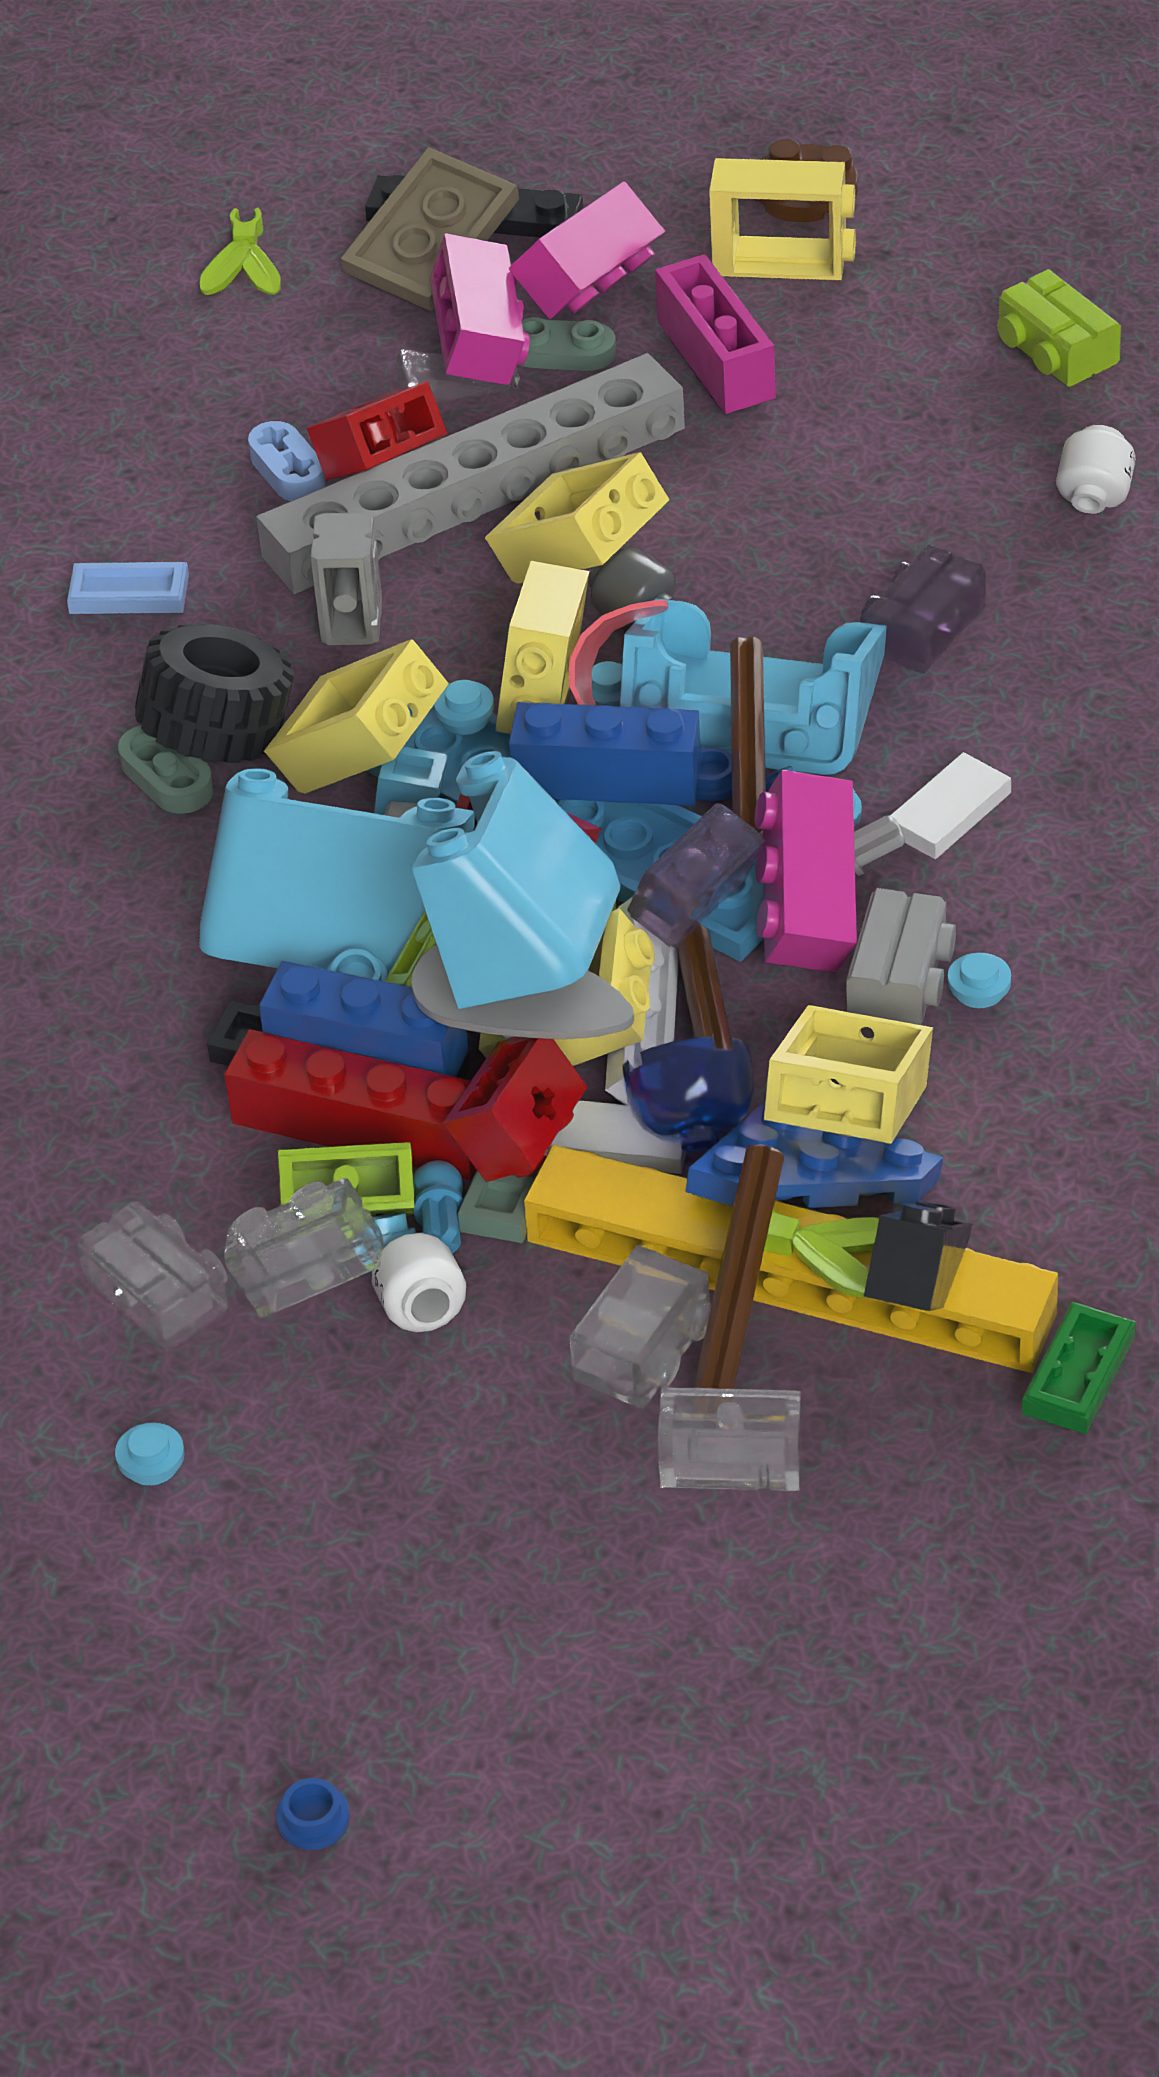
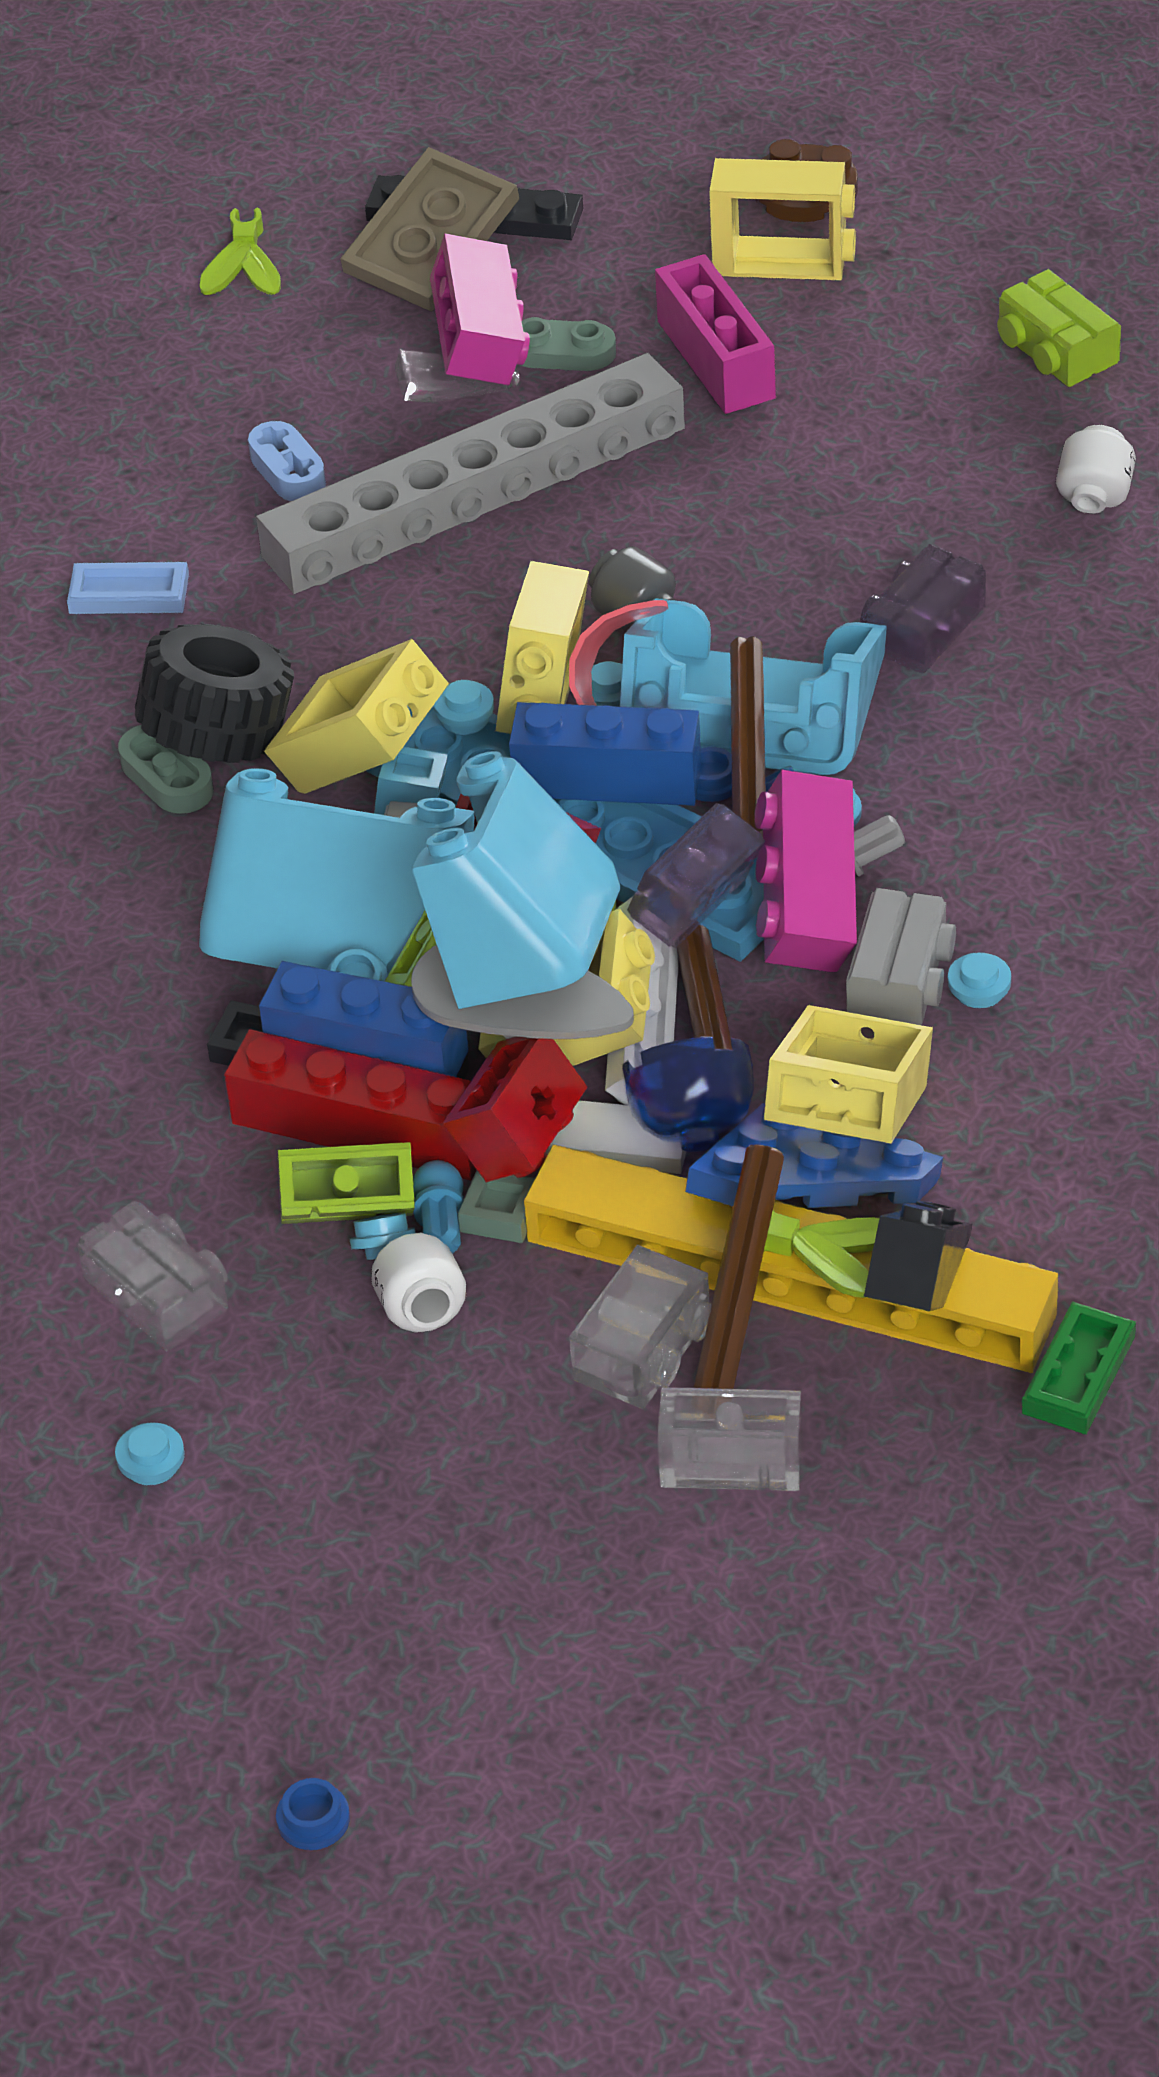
(302, 1246): clear brick -> none
(346, 578): light grey brick -> none
(377, 430): red brick -> none
(582, 516): light yellow window -> none
(588, 252): brick -> none
(951, 804): white tile -> none

